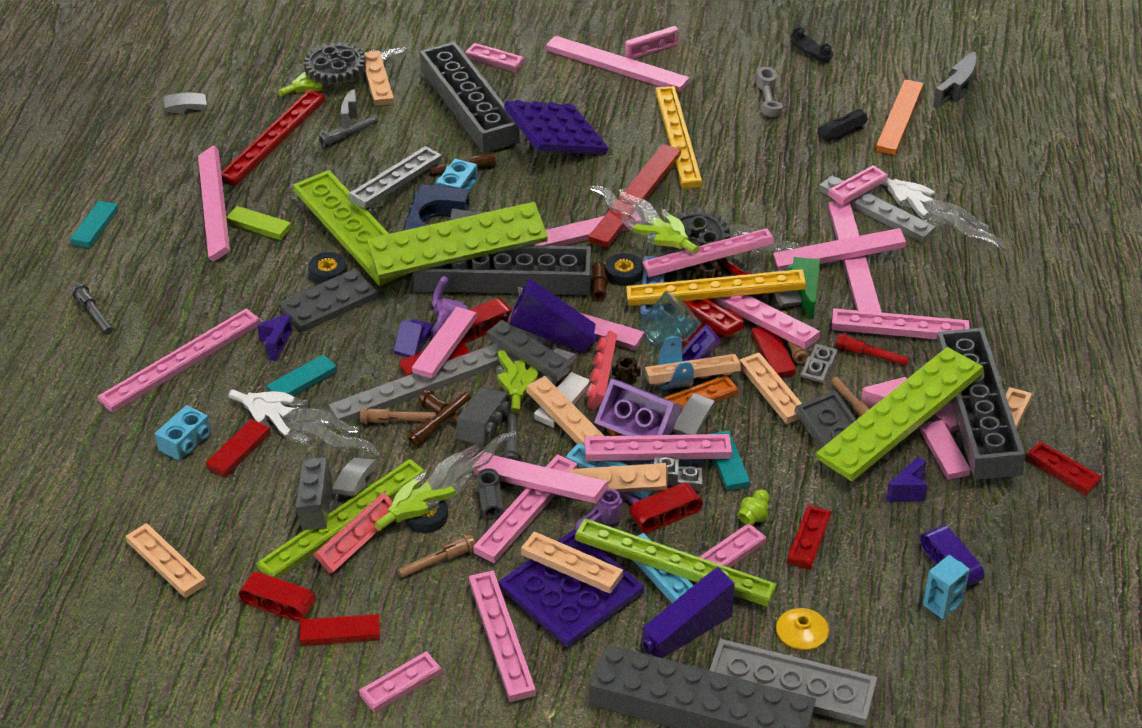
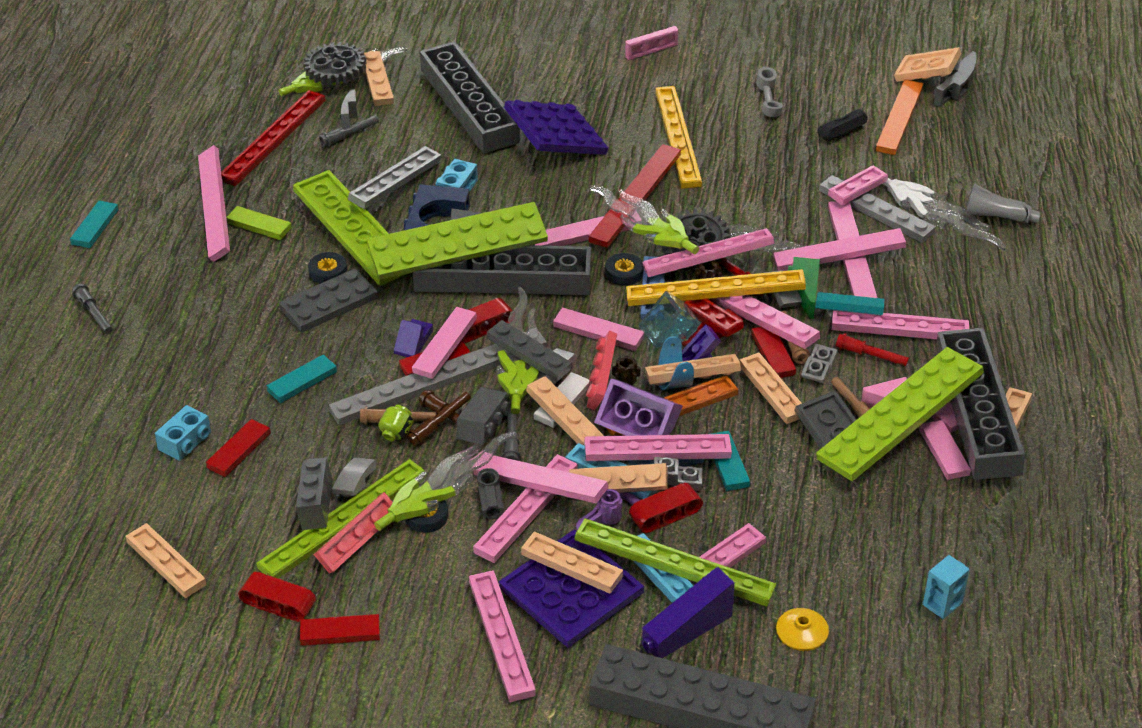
(178, 360): bright pink tile -> none
(179, 102): light grey slope -> none
(275, 335): dark purple slope -> none
(300, 419): clear piece -> none
(396, 423): none -> lime head
(400, 682): bright pink tile -> none
(442, 306): medium lavender piece -> none
(448, 551): medium nougat pin -> none
(481, 161): reddish brown pin -> none
(494, 57): bright pink tile -> none
(552, 318): dark purple slope -> none
(599, 281): reddish brown pin -> none
(617, 63): bright pink tile -> none
(693, 415): light grey slope -> none
(754, 508): lime animal -> none
(809, 537): red tile -> none
(820, 52): black piece -> none
(837, 691): light grey plate -> none
(850, 303): none -> teal tile
(909, 483): dark purple slope -> none
(928, 64): none -> light nougat plate
(943, 542): dark purple beam -> none
(990, 204): none -> light grey piece
(1063, 468): red tile -> none

